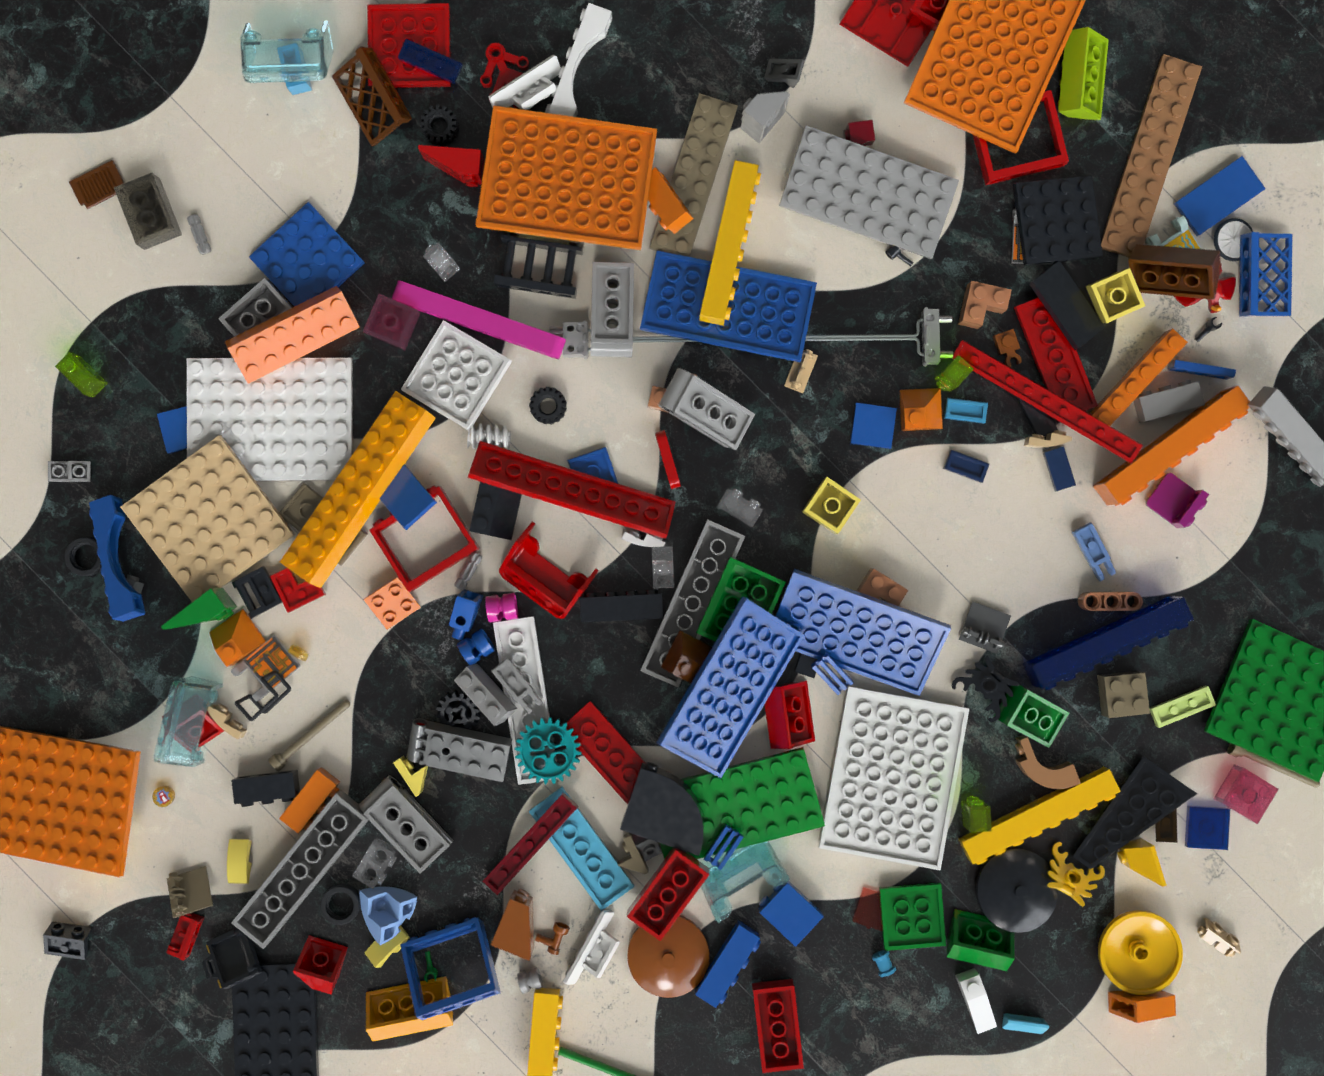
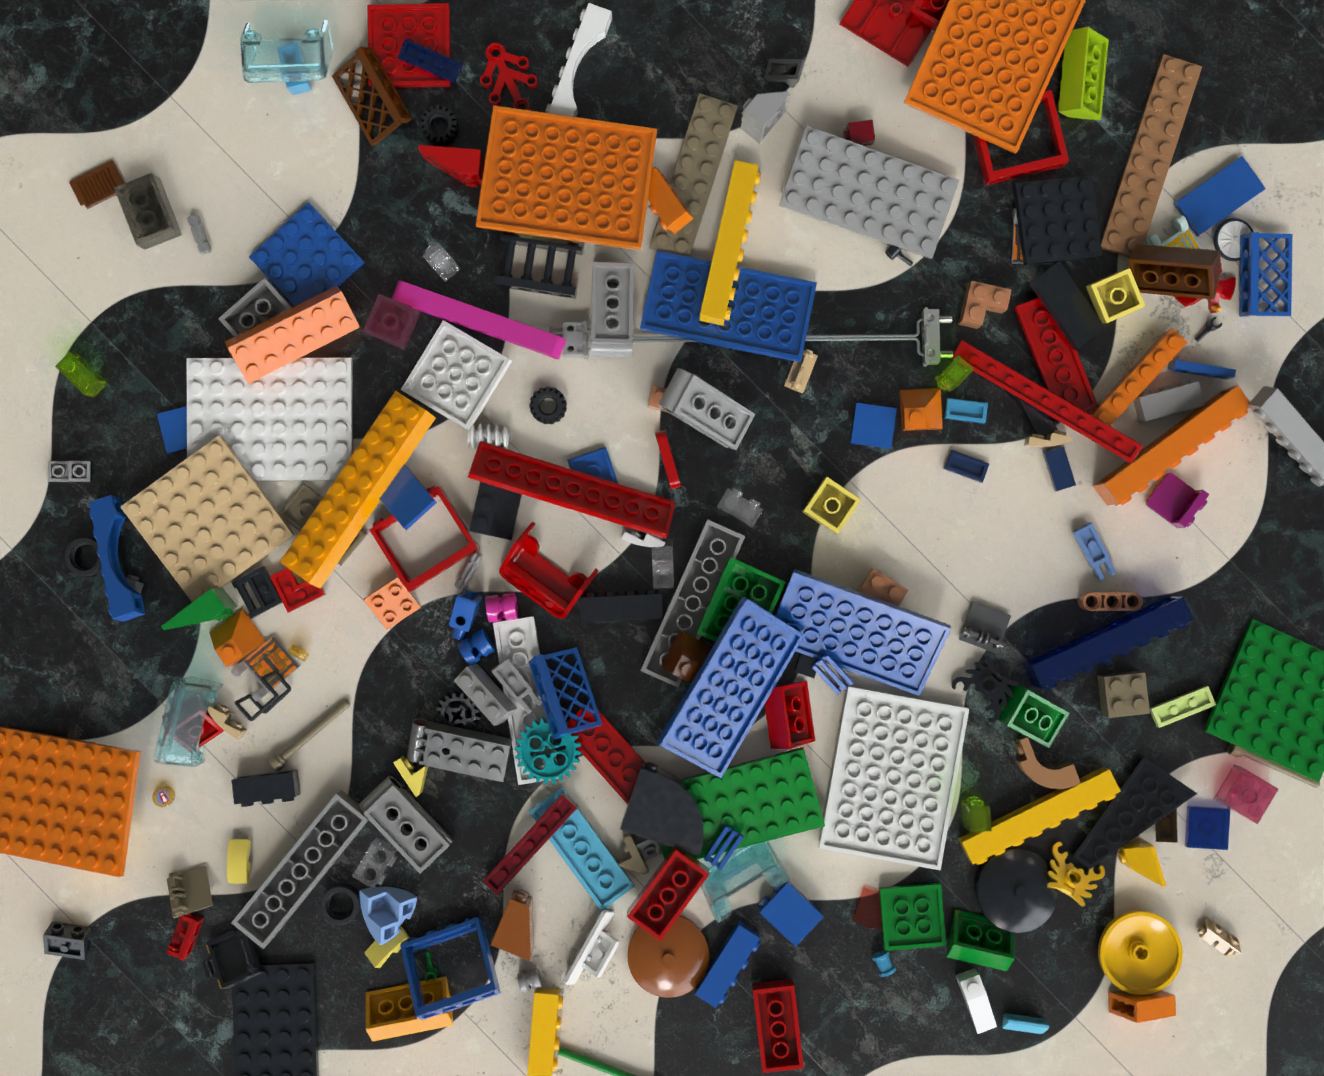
(310, 800): orange brick -> none
(320, 964): red slope -> none
(528, 87): white bracket -> none
(549, 698): none -> blue fence
(553, 944): dark orange piece -> none
(1007, 344): dark orange plate -> none

